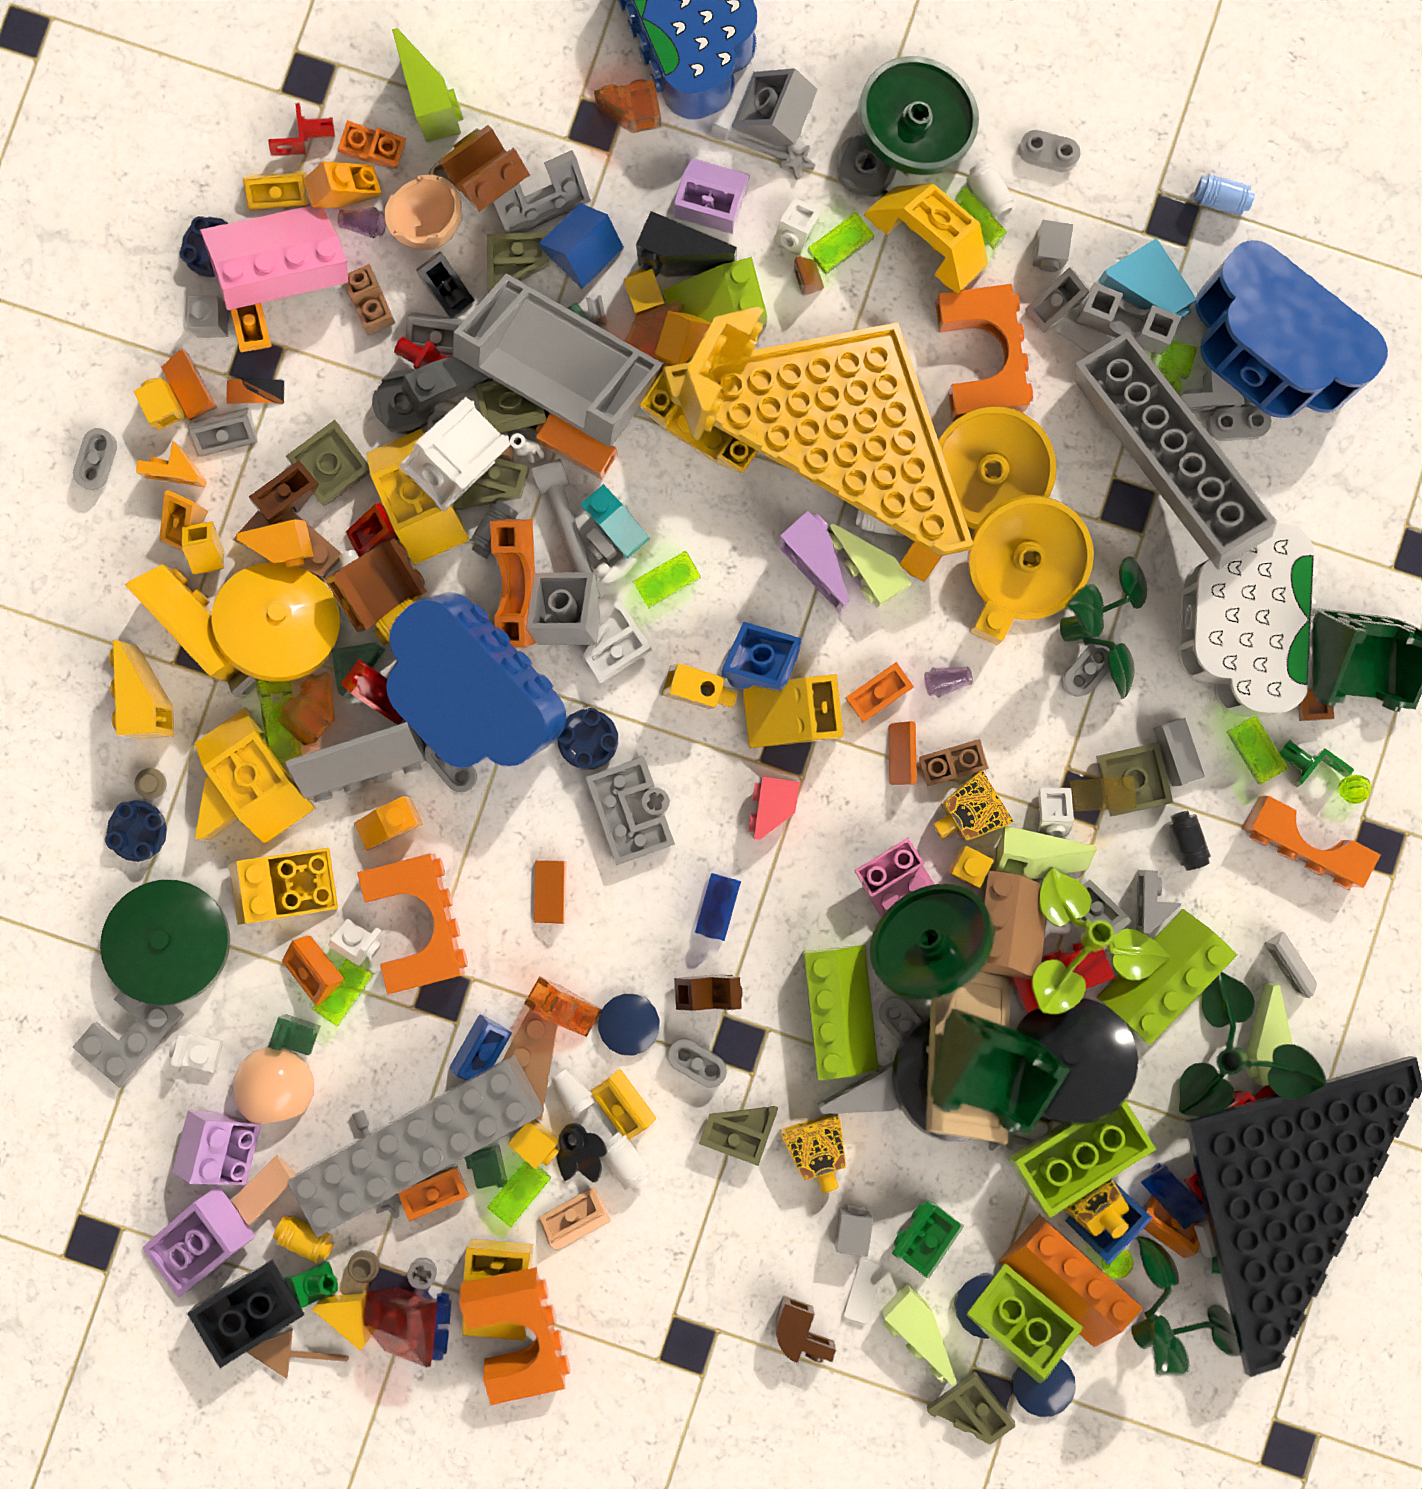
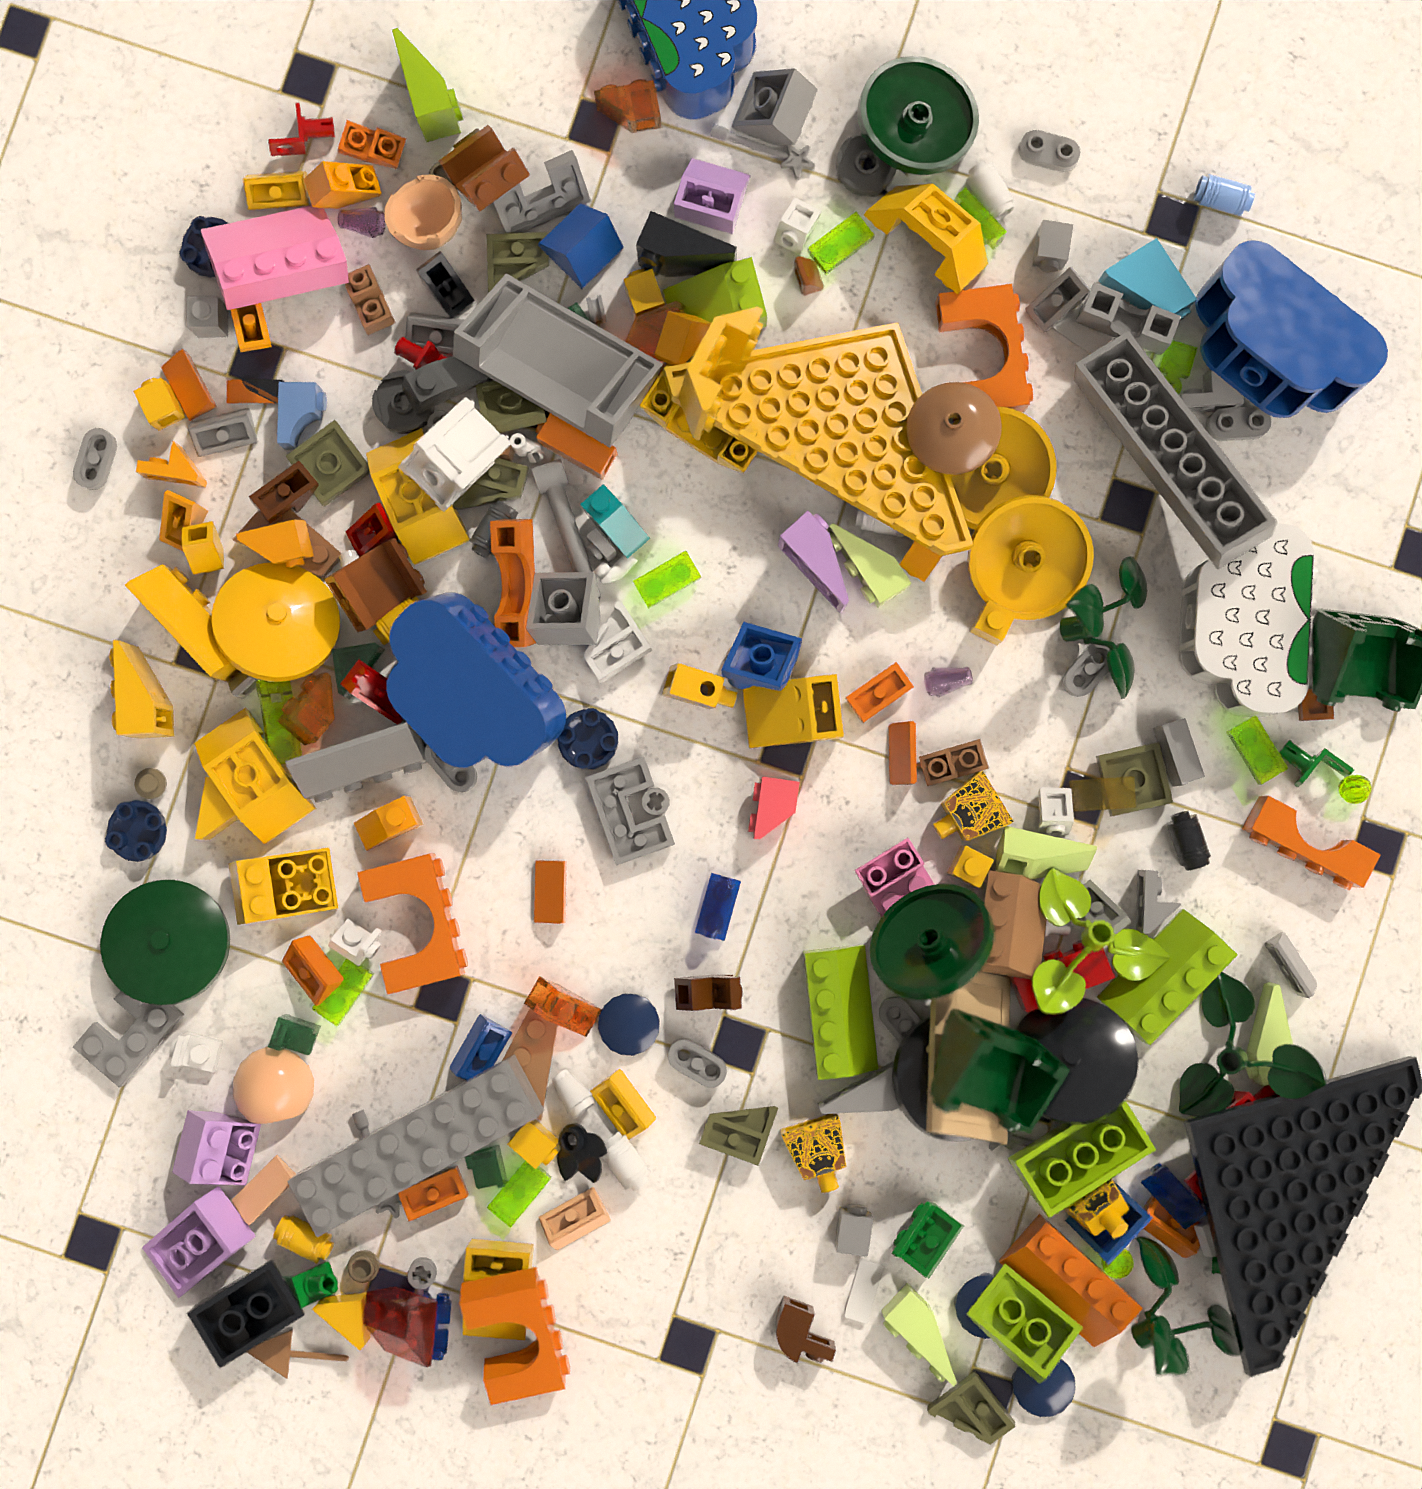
(298, 407): none -> medium blue arch
(948, 446): none -> medium nougat dish

